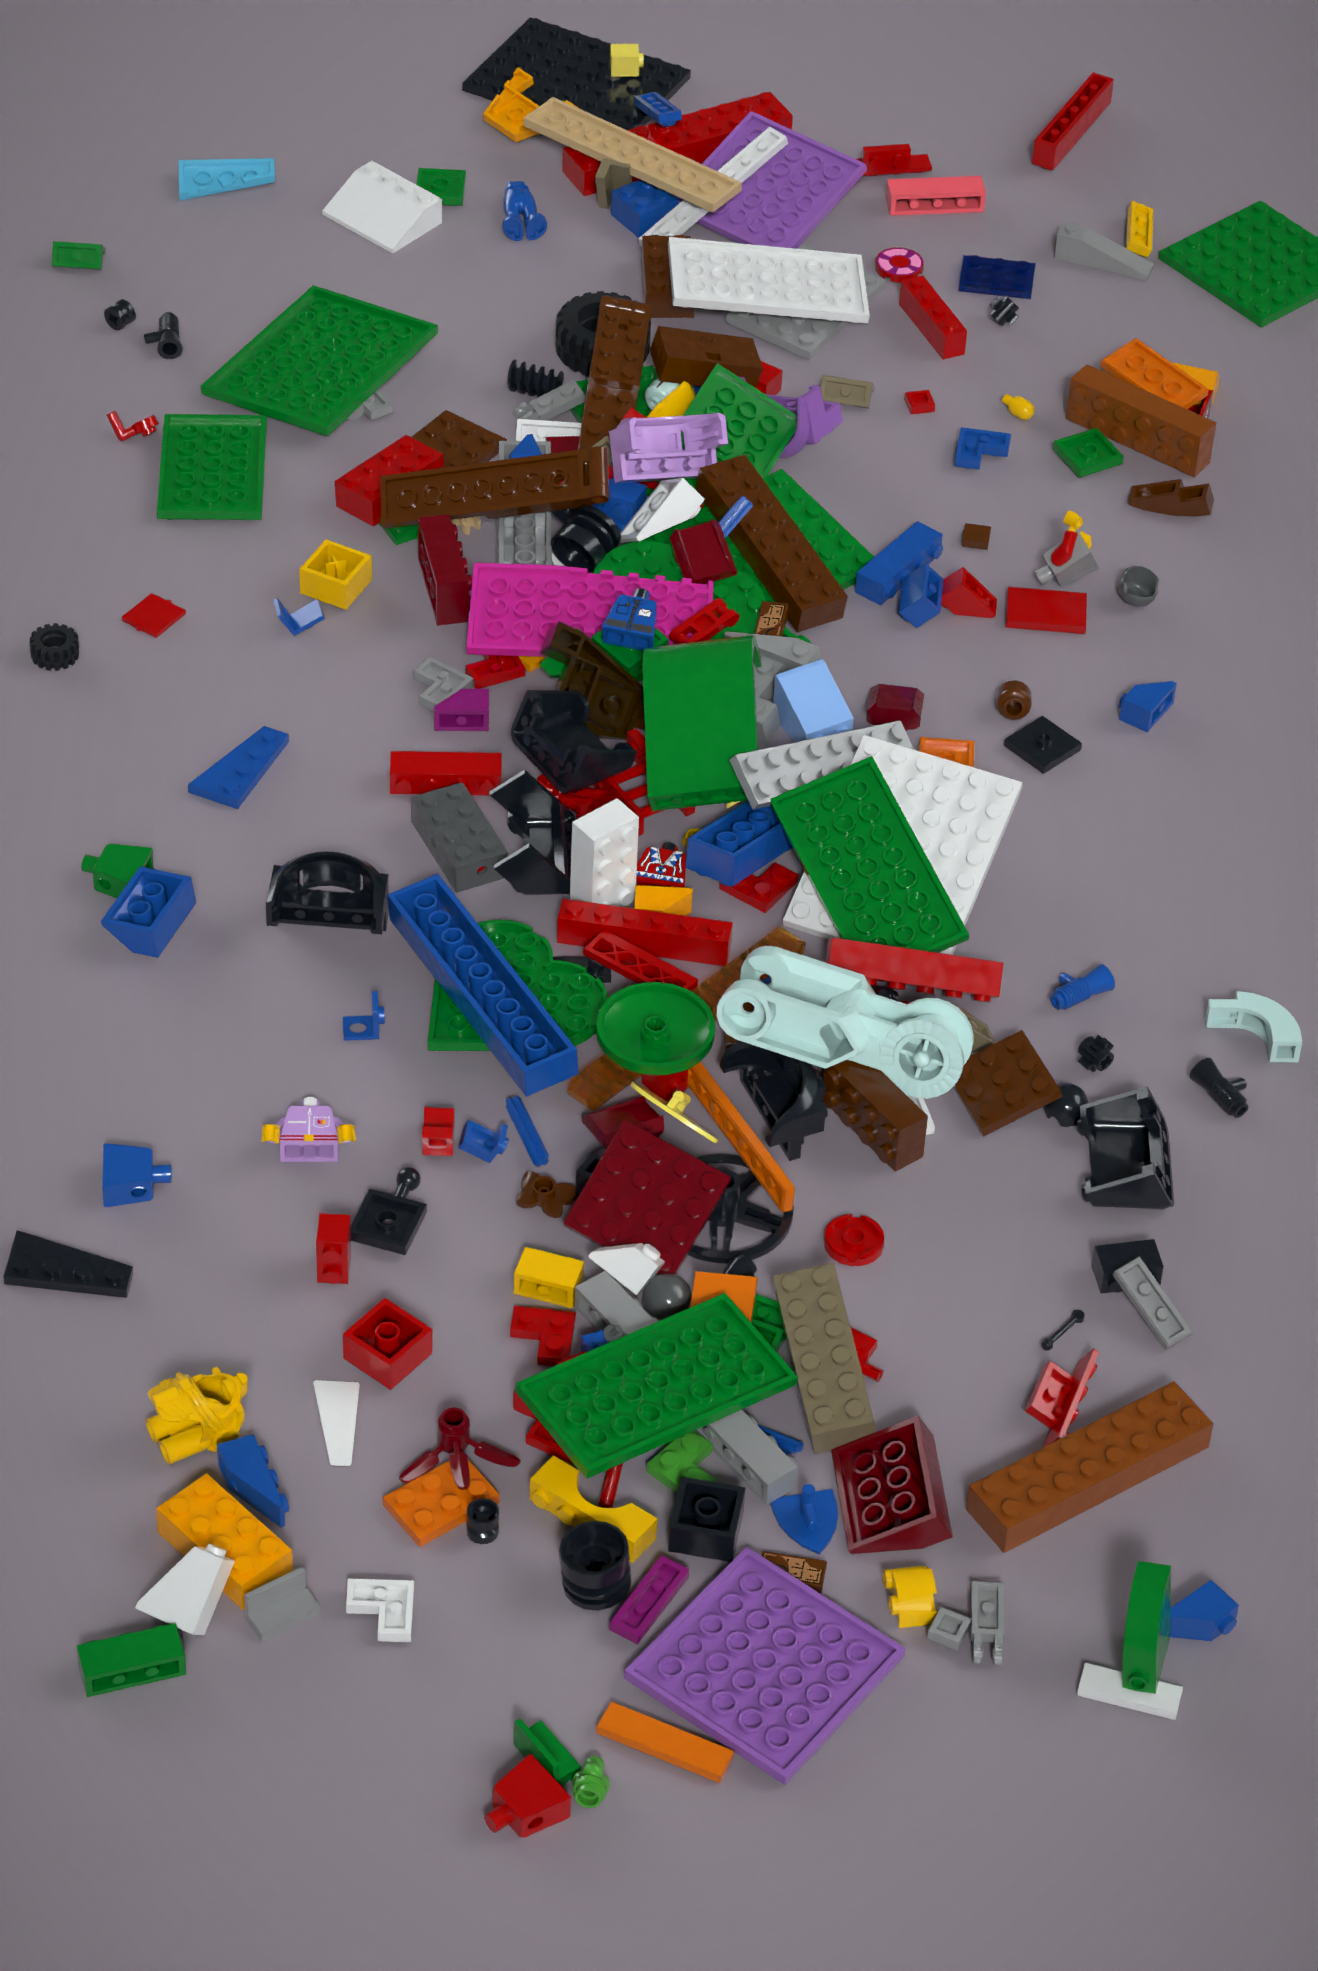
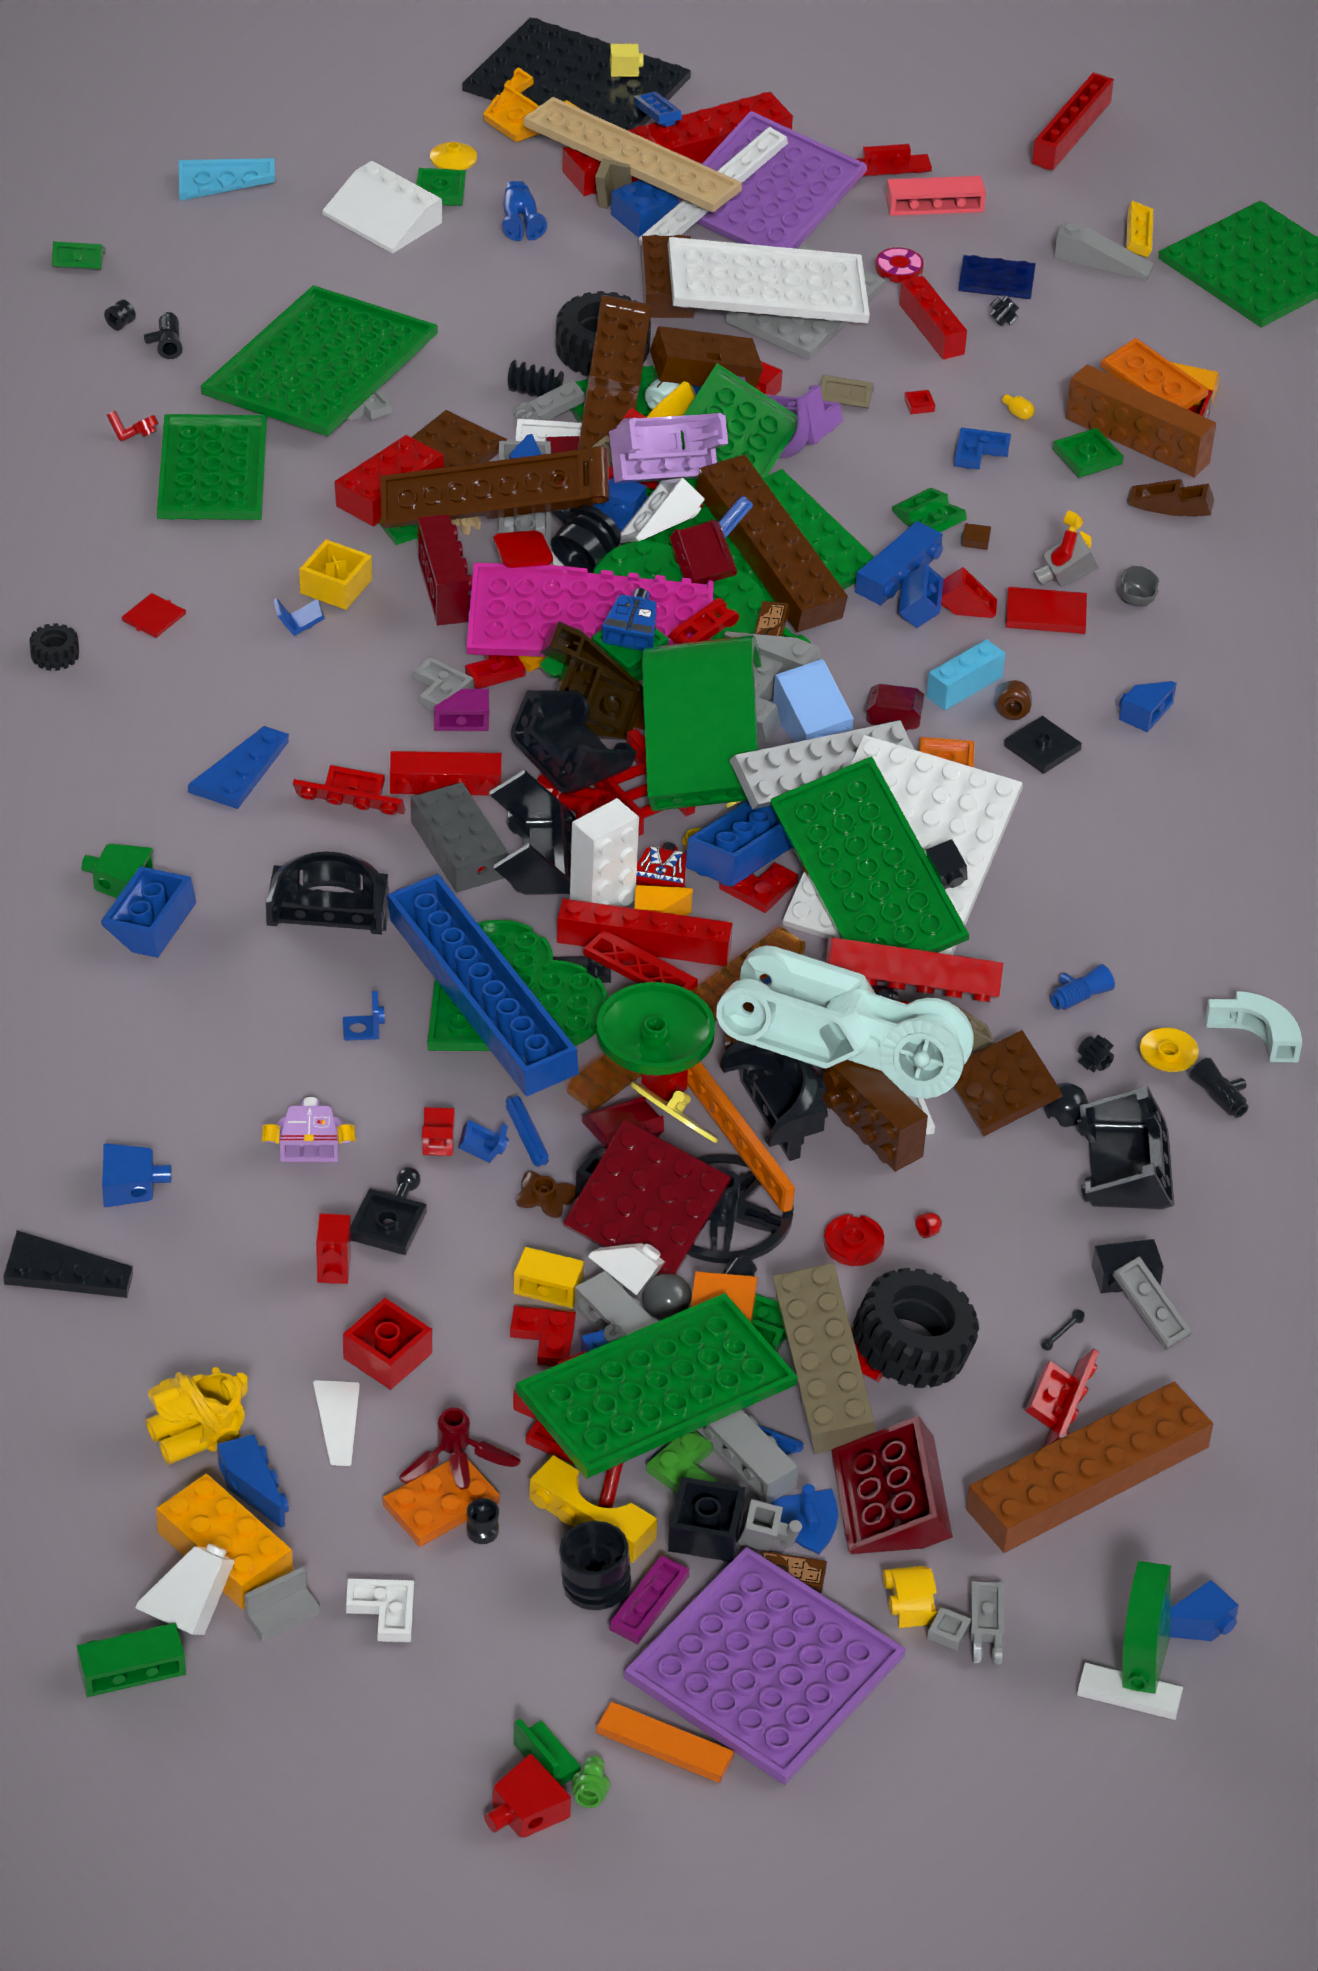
(351, 787): none -> red bracket
(453, 156): none -> yellow dish
(523, 549): none -> red piece
(762, 1526): none -> light grey brick
(902, 1352): none -> black tyre
(928, 1224): none -> red hinge
(931, 509): none -> green slope
(948, 864): none -> black brick
(965, 674): none -> medium azure brick
(1169, 1049): none -> yellow dish

